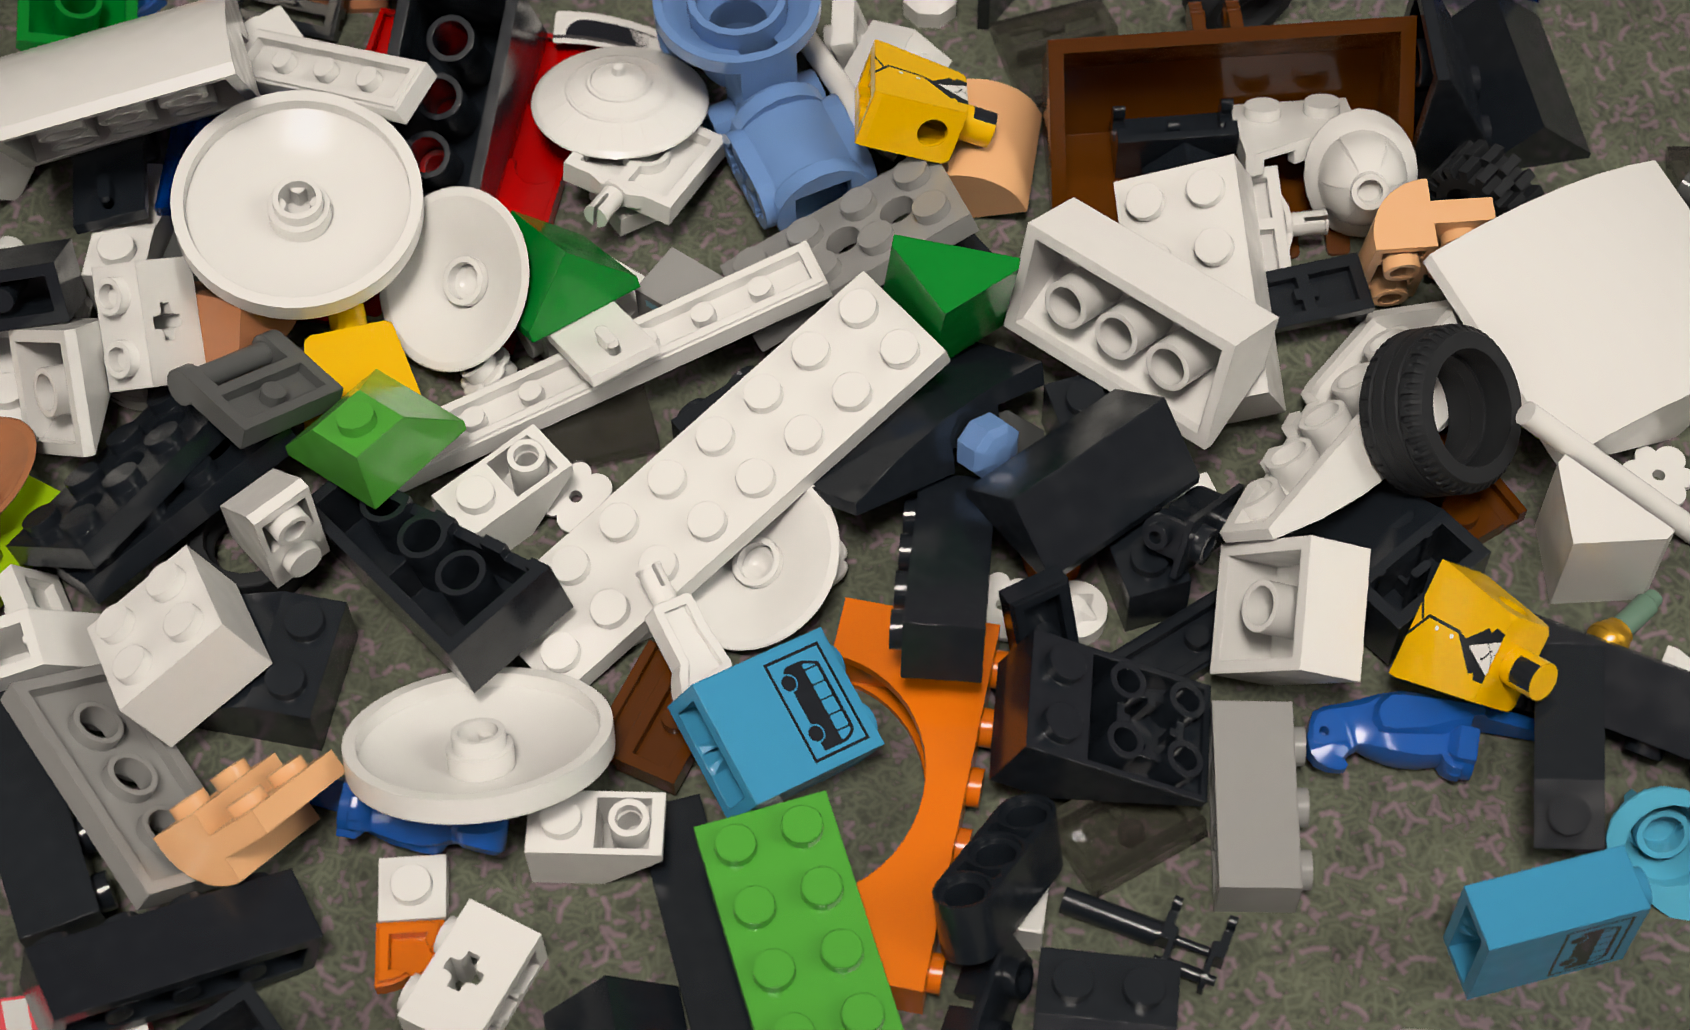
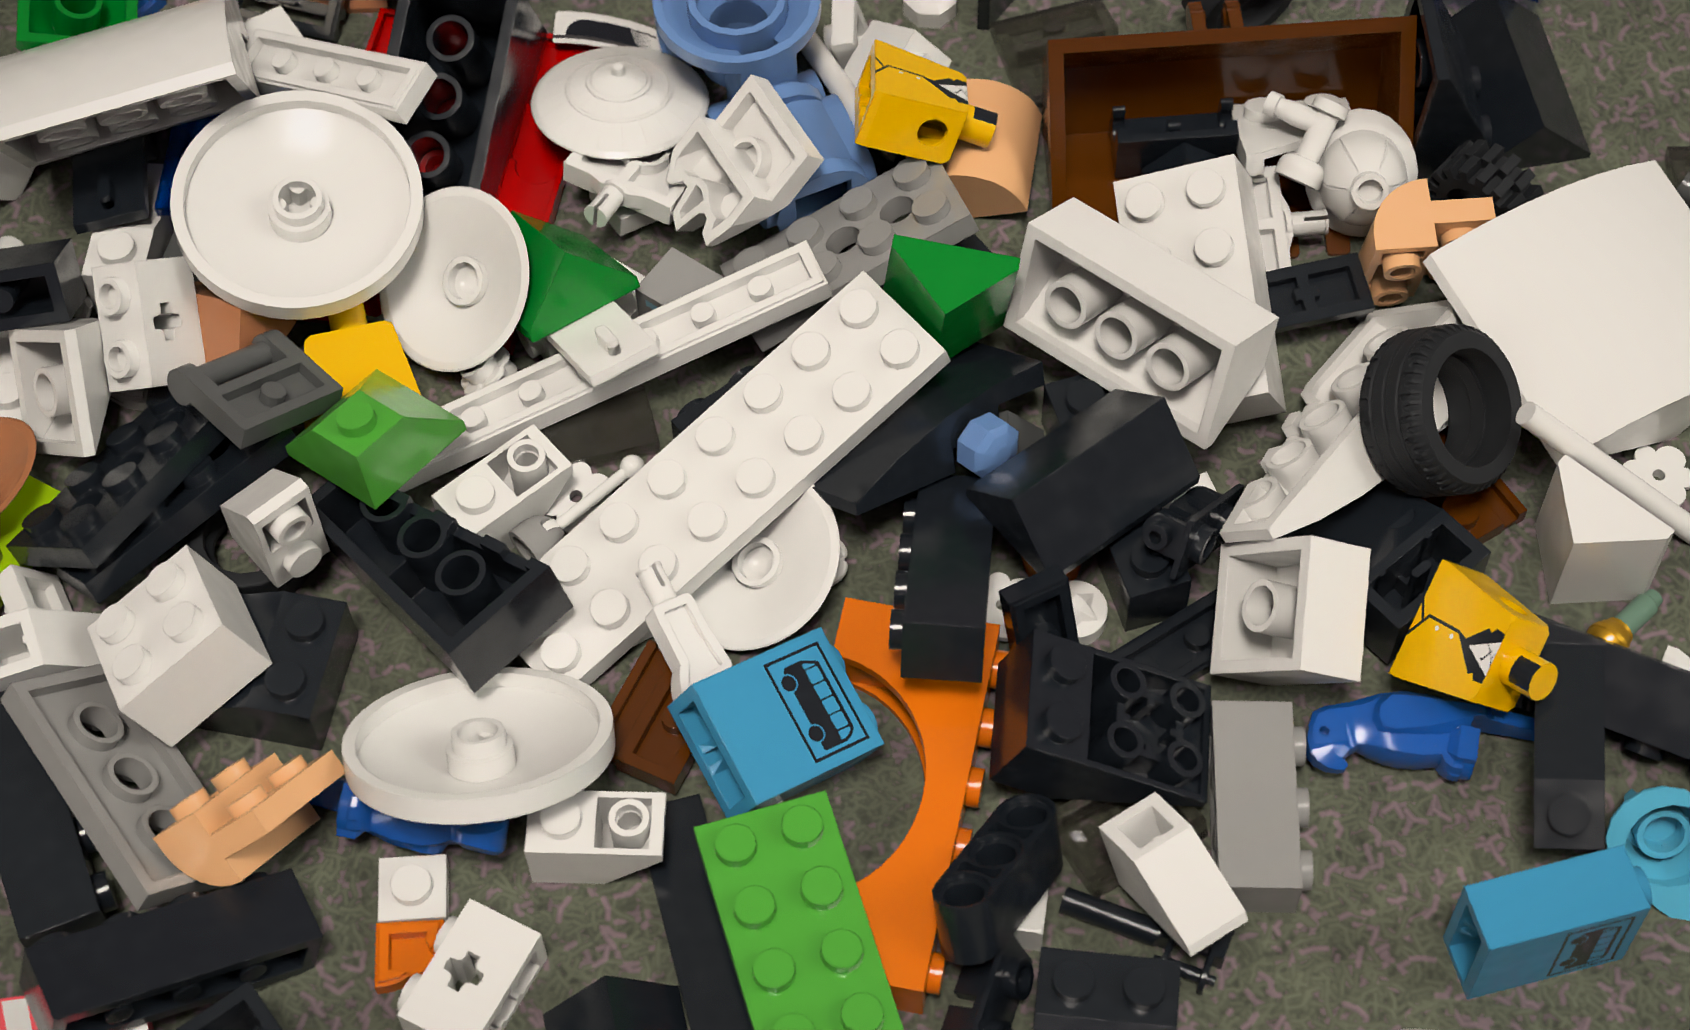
(541, 533): none -> hinge
(740, 164): none -> white plate
(1171, 874): none -> white slope
(1318, 123): none -> white piece

